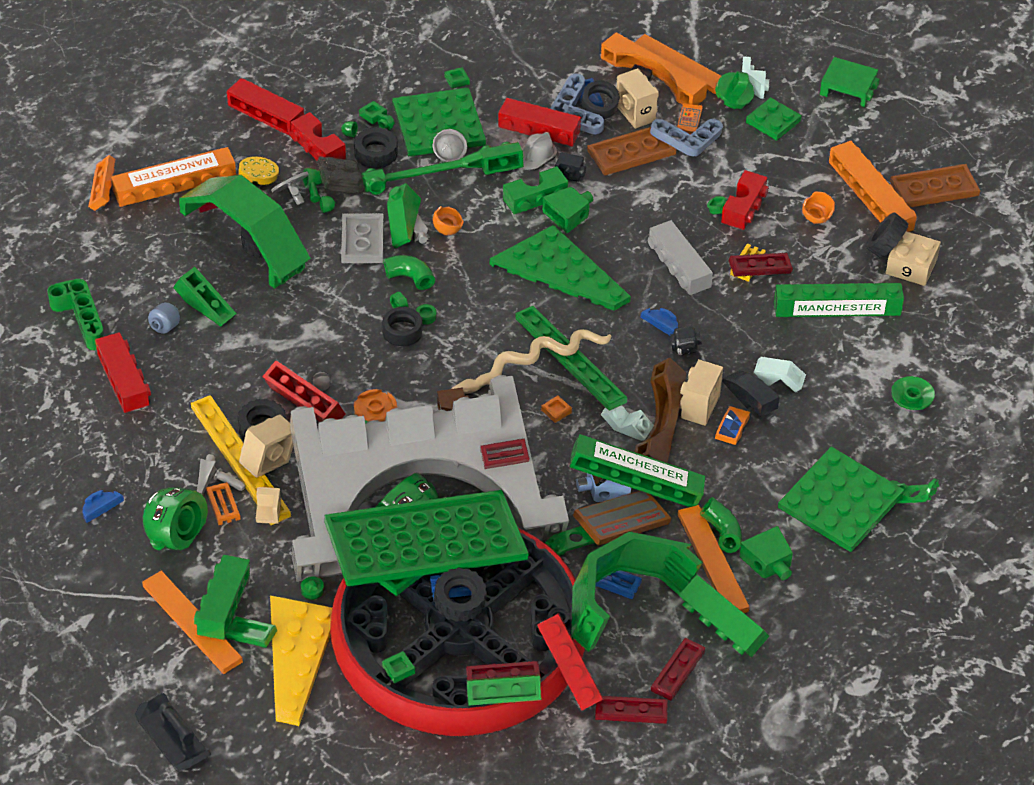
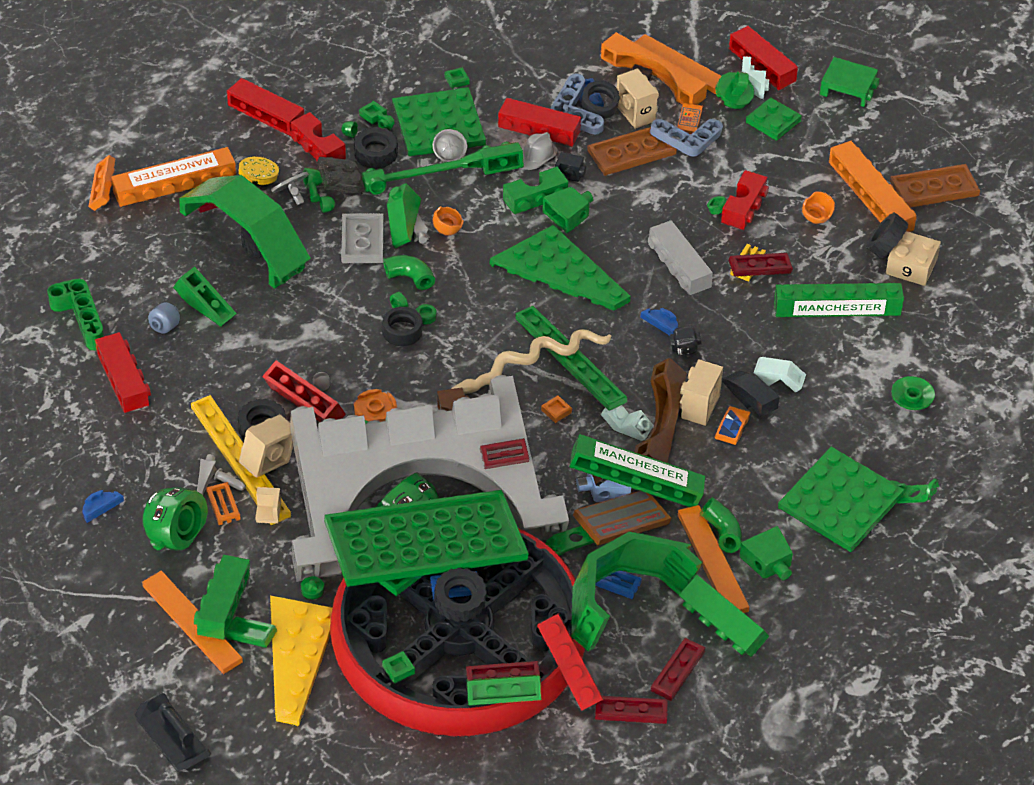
(764, 57): none -> red brick

